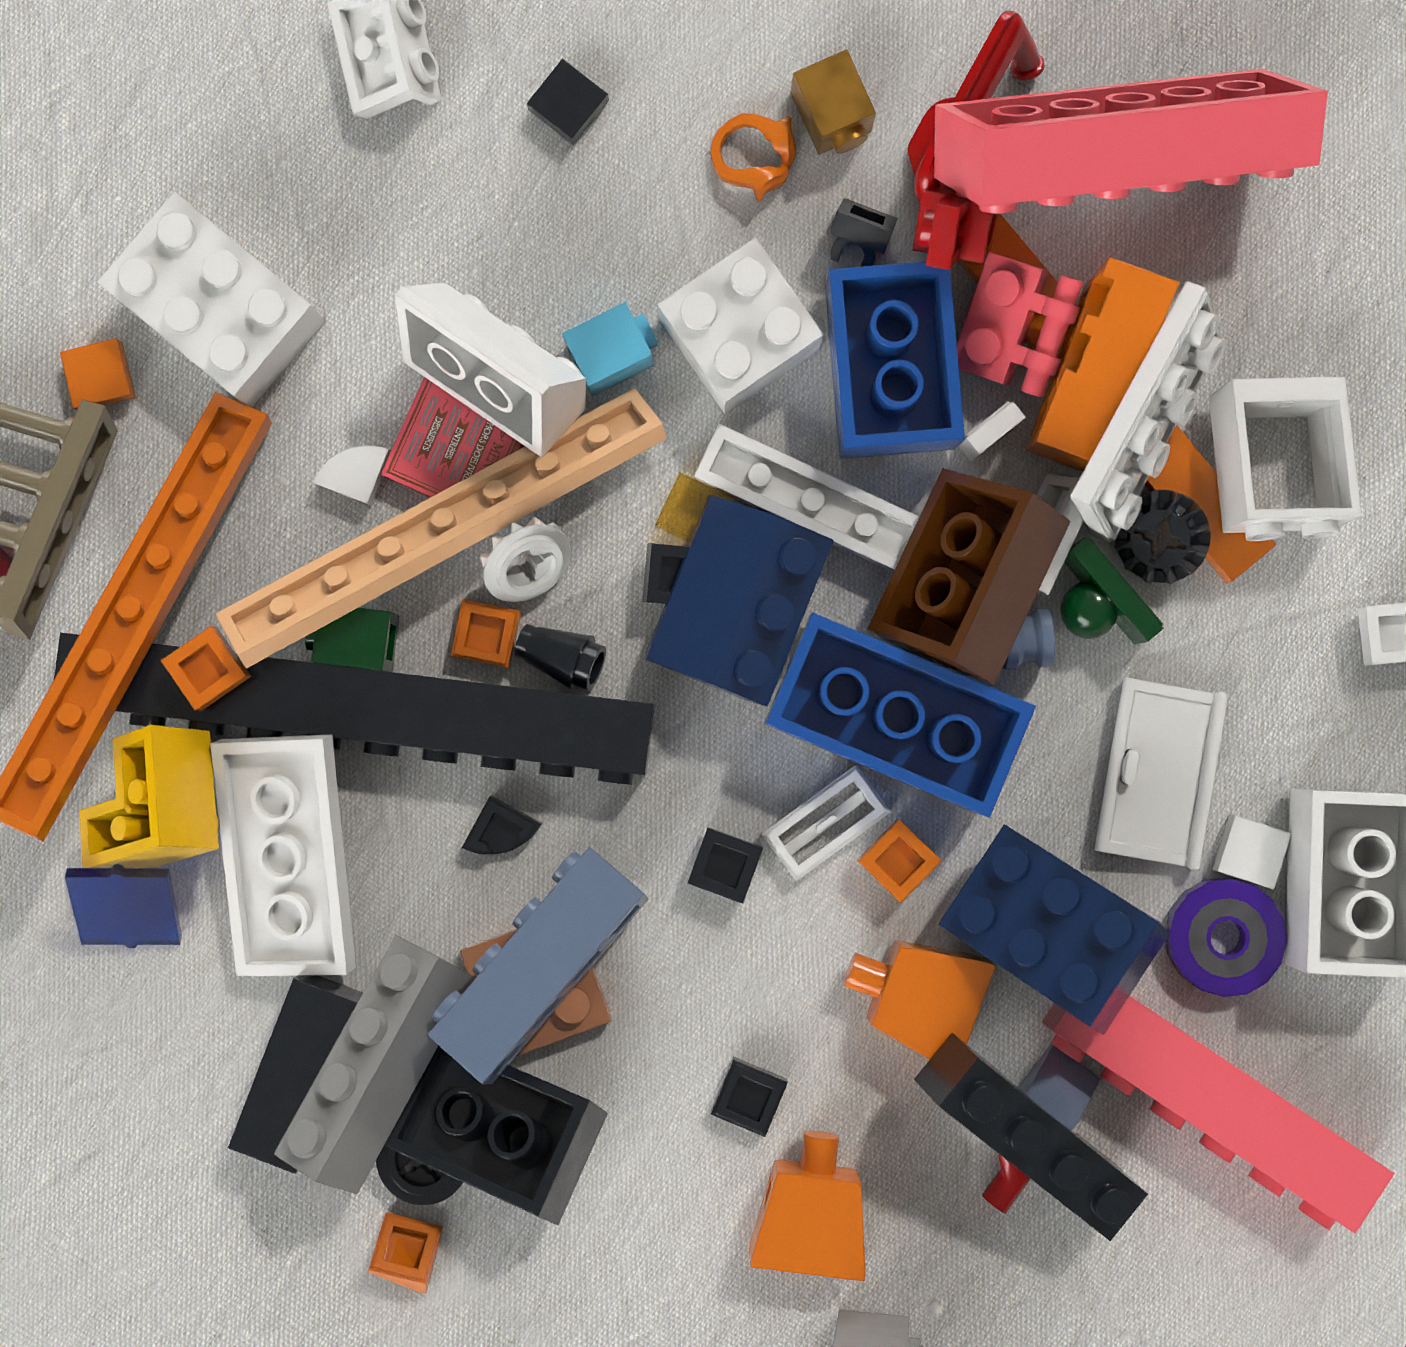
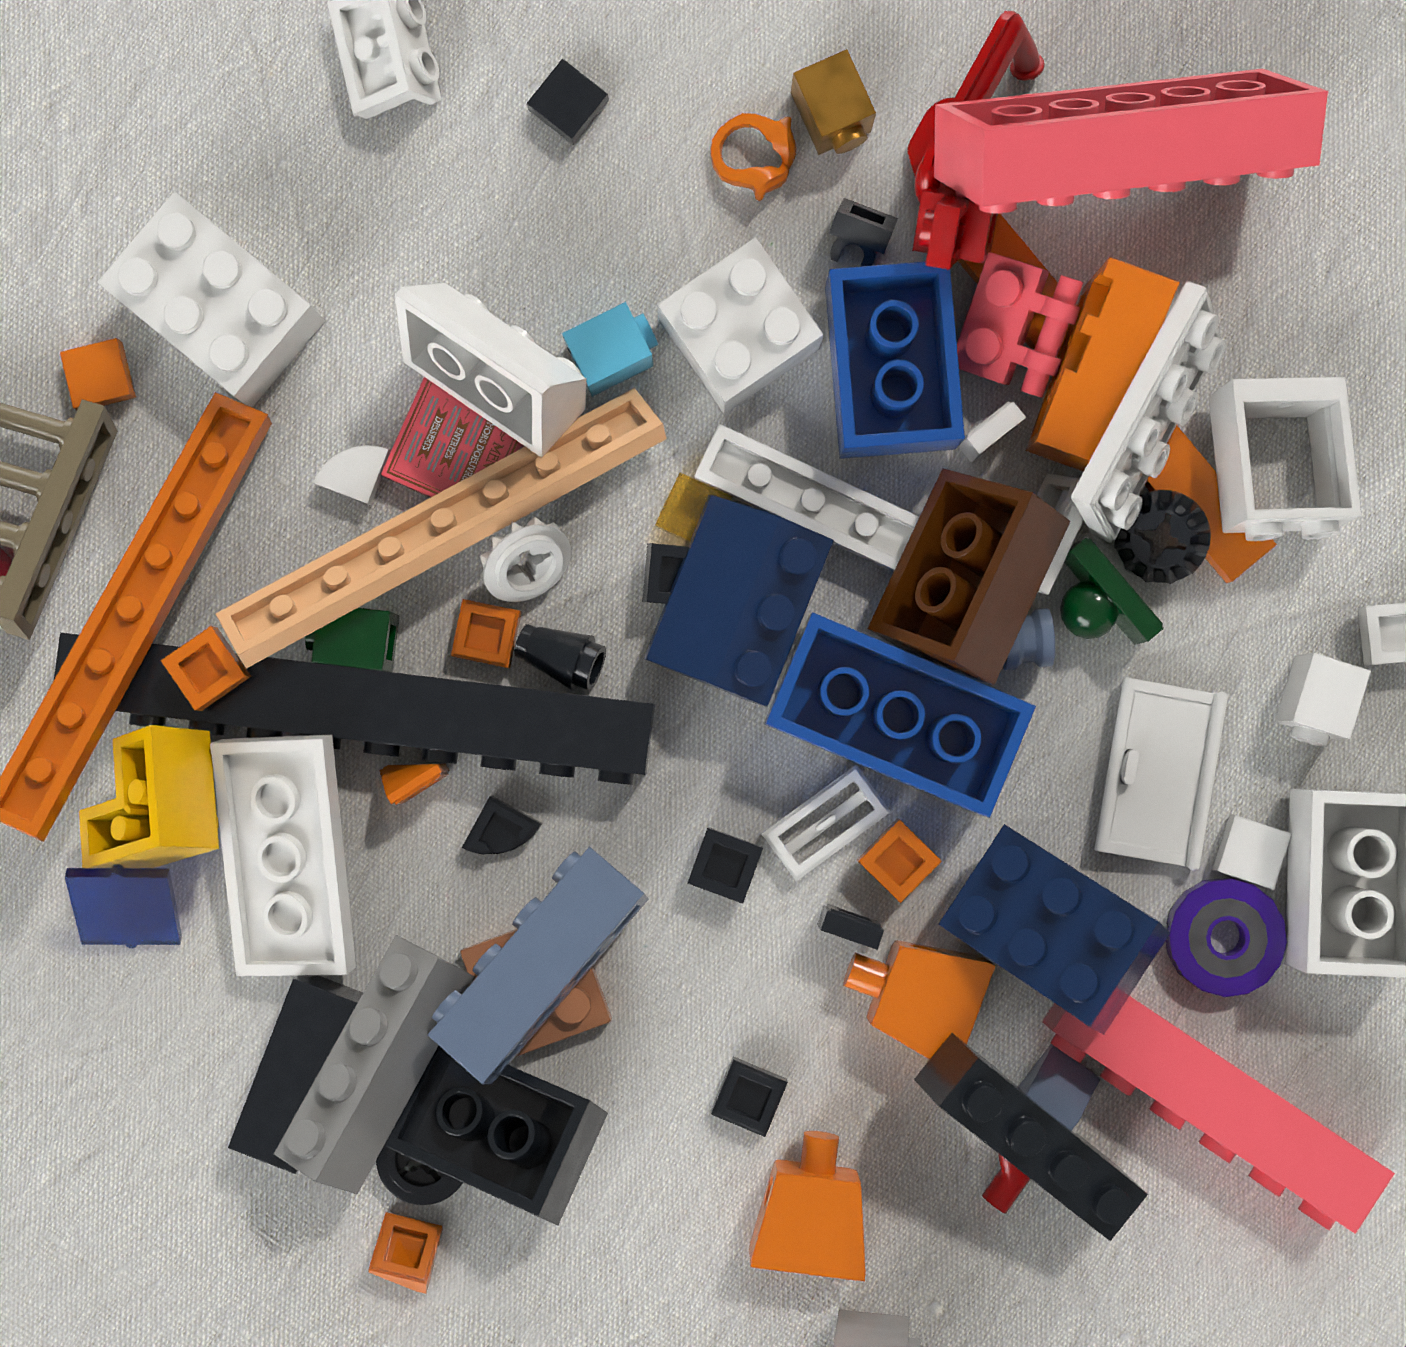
(409, 780): none -> orange slope
(850, 926): none -> black tile
(1322, 698): none -> white brick

